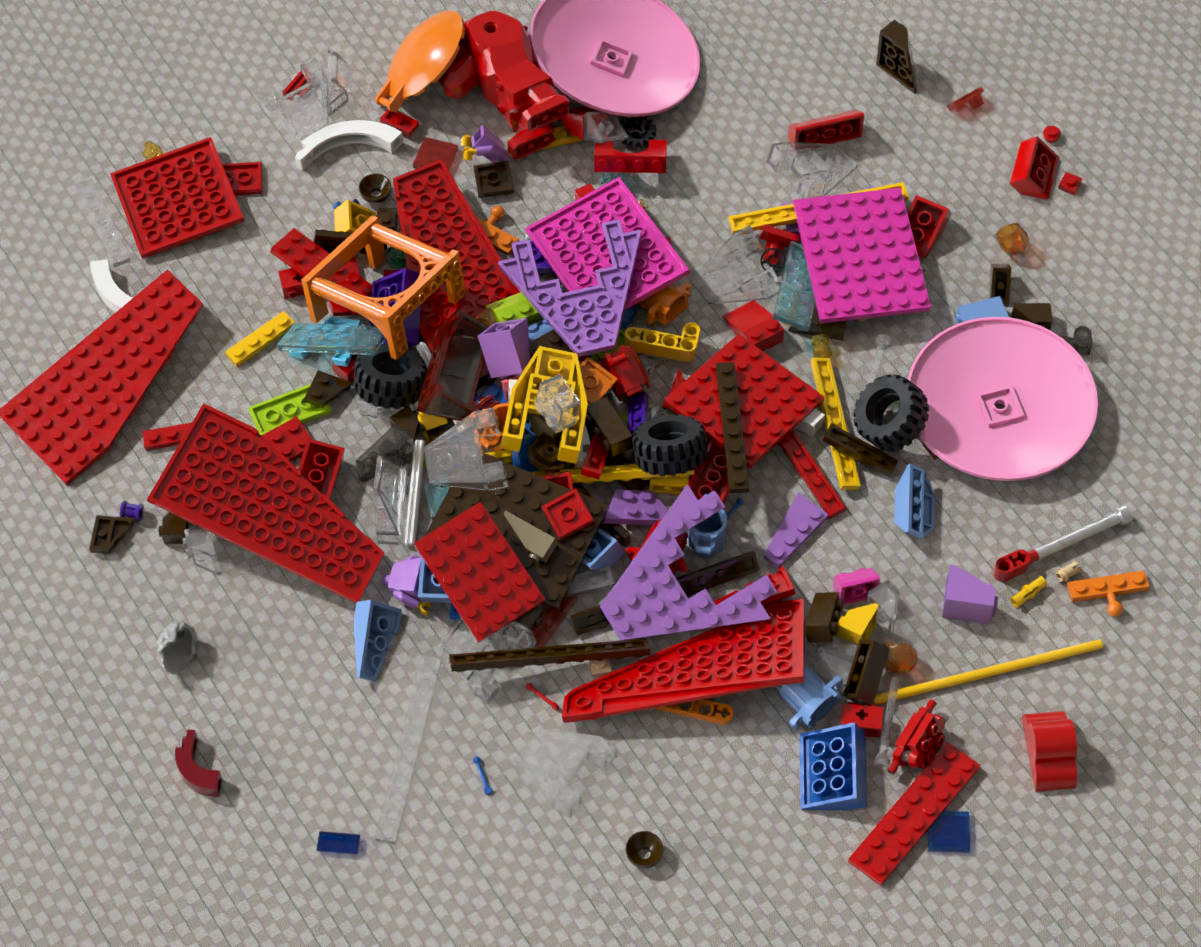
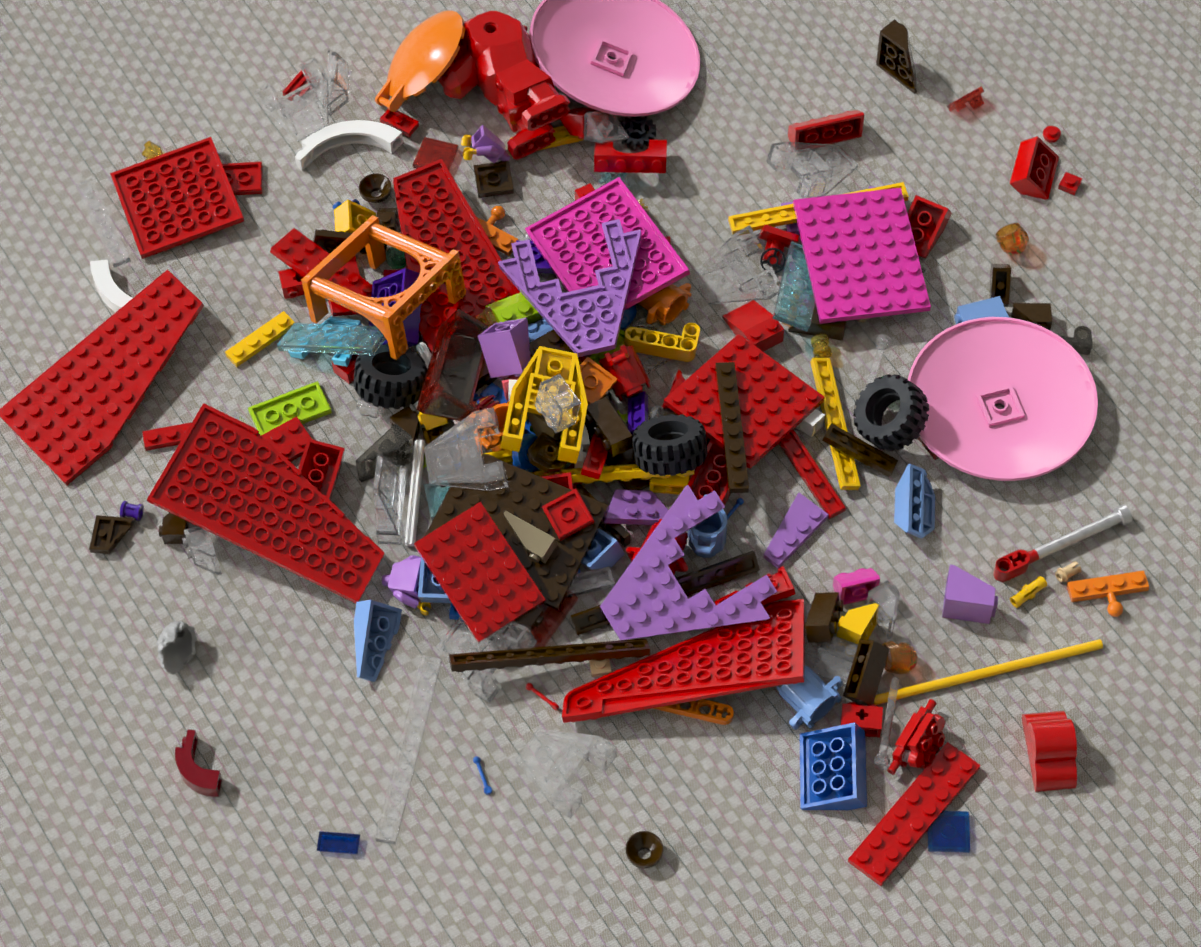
(325, 388): dark brown wing -> none

